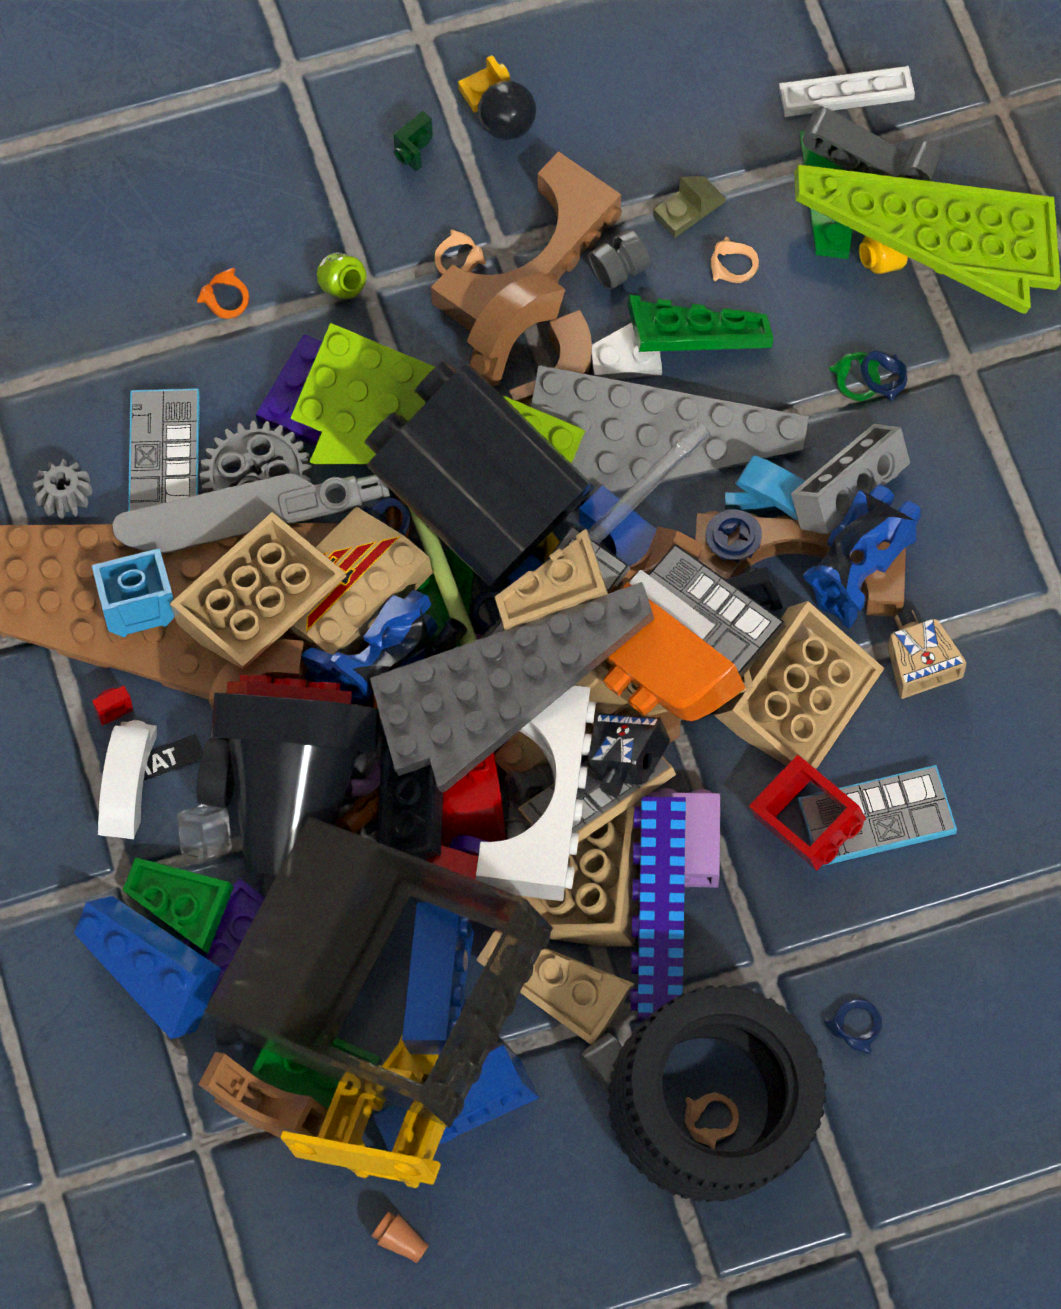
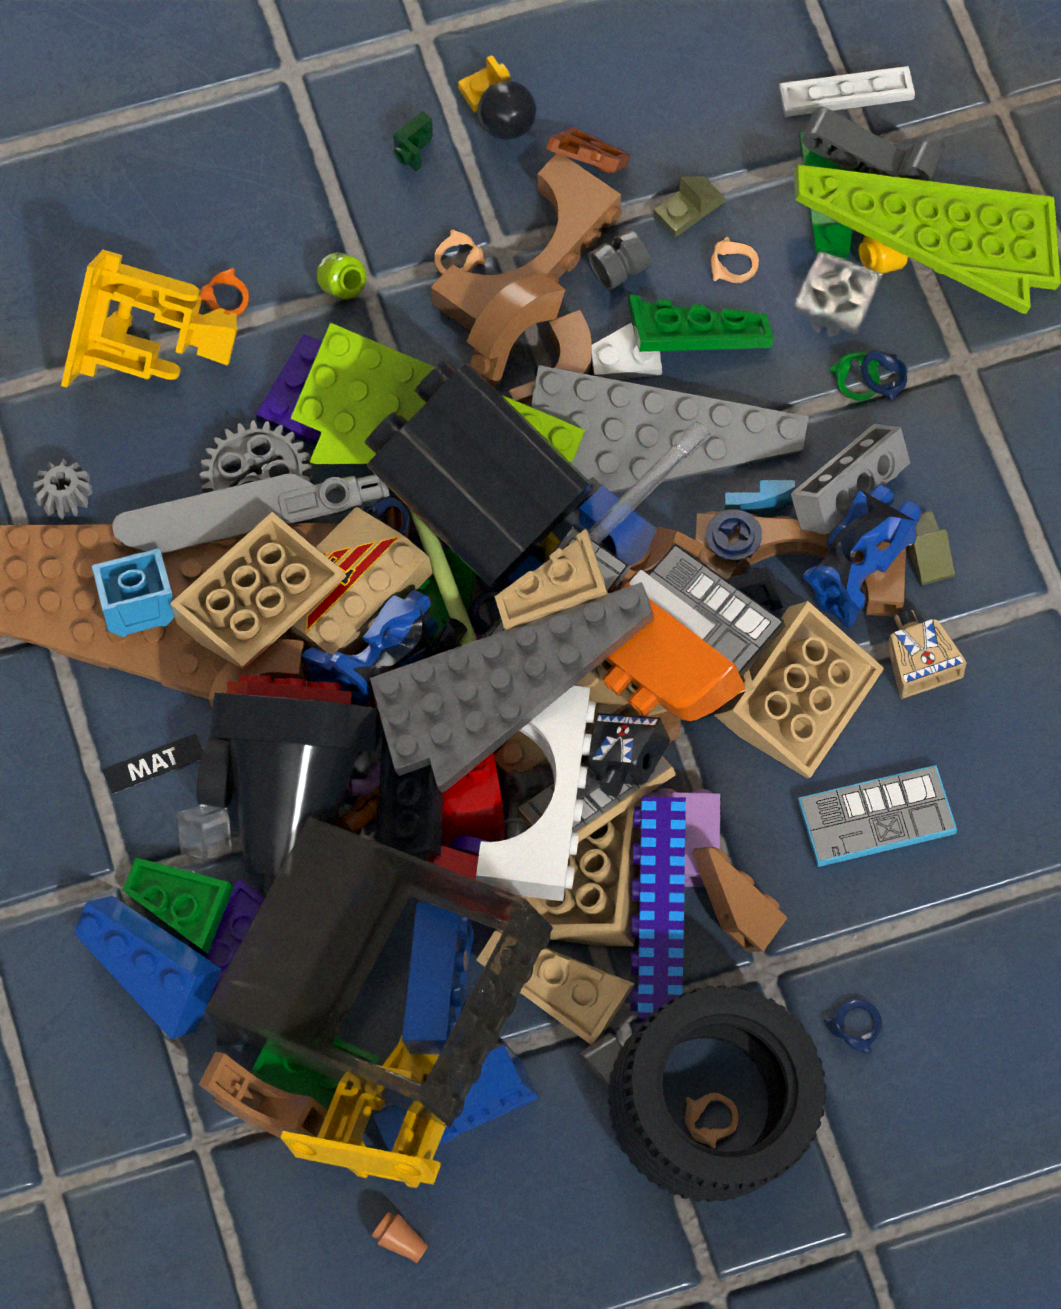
(106, 339): none -> yellow container
(112, 704): red plate -> none
(124, 778): white arch -> none
(163, 446): tile -> none
(588, 149): none -> dark orange wing
(740, 907): none -> medium nougat slope
(770, 483): dark azure slope -> none
(784, 789): red window -> none
(837, 294): none -> clear piece
(931, 551): none -> olive slope

